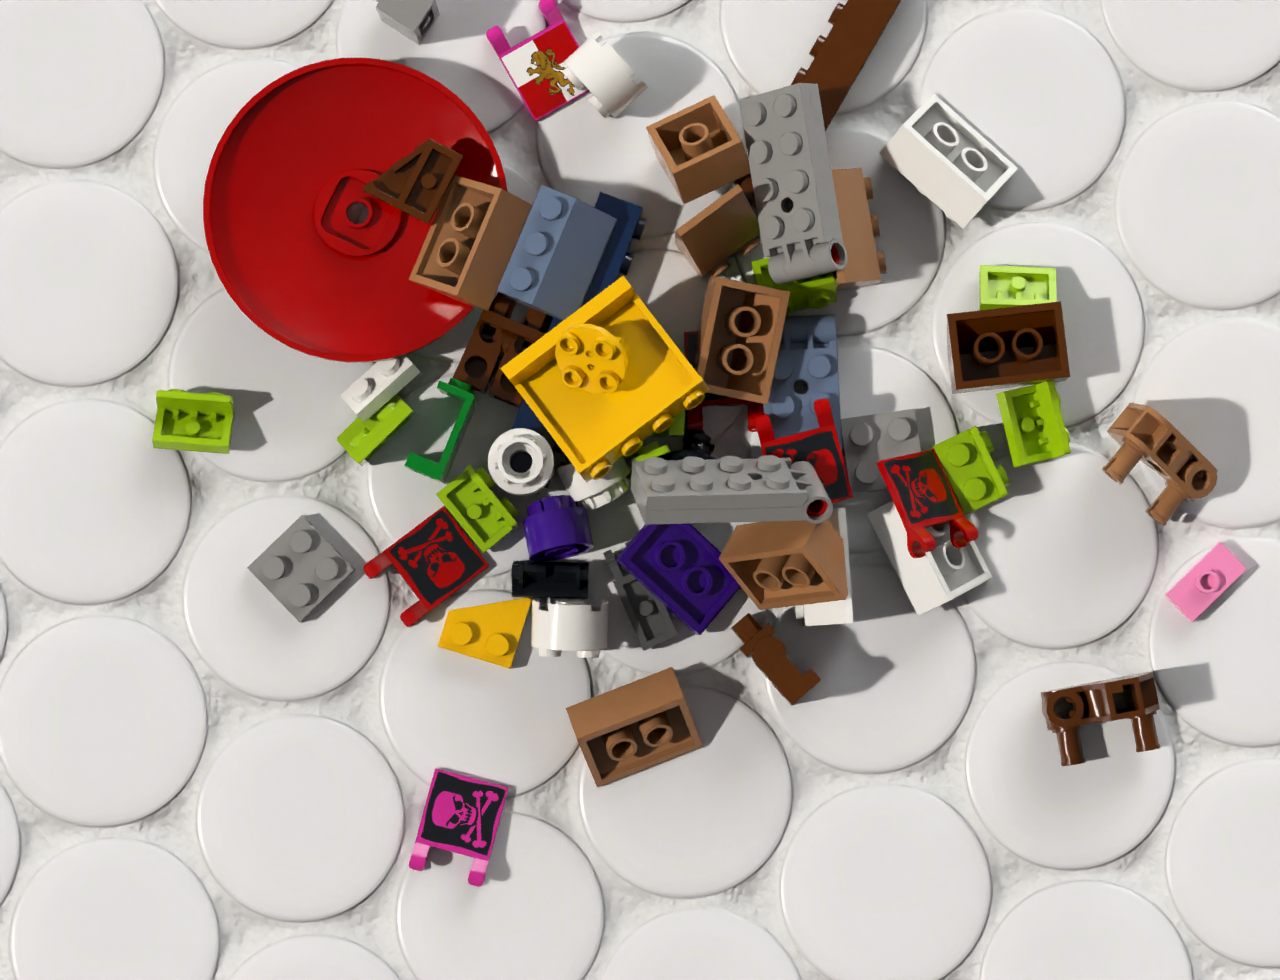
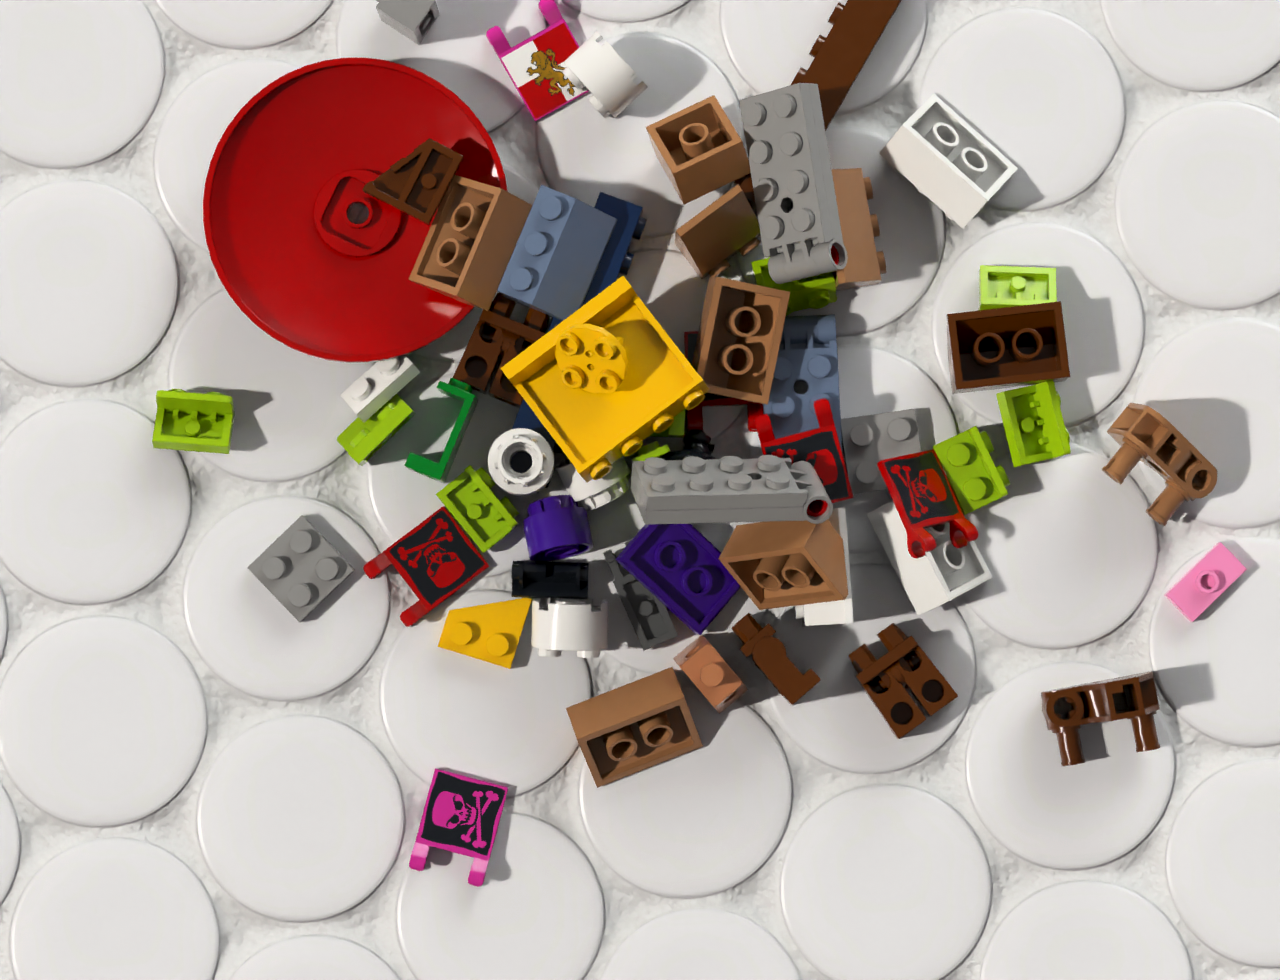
(710, 674): none -> nougat torso
(891, 674): none -> reddish brown hips

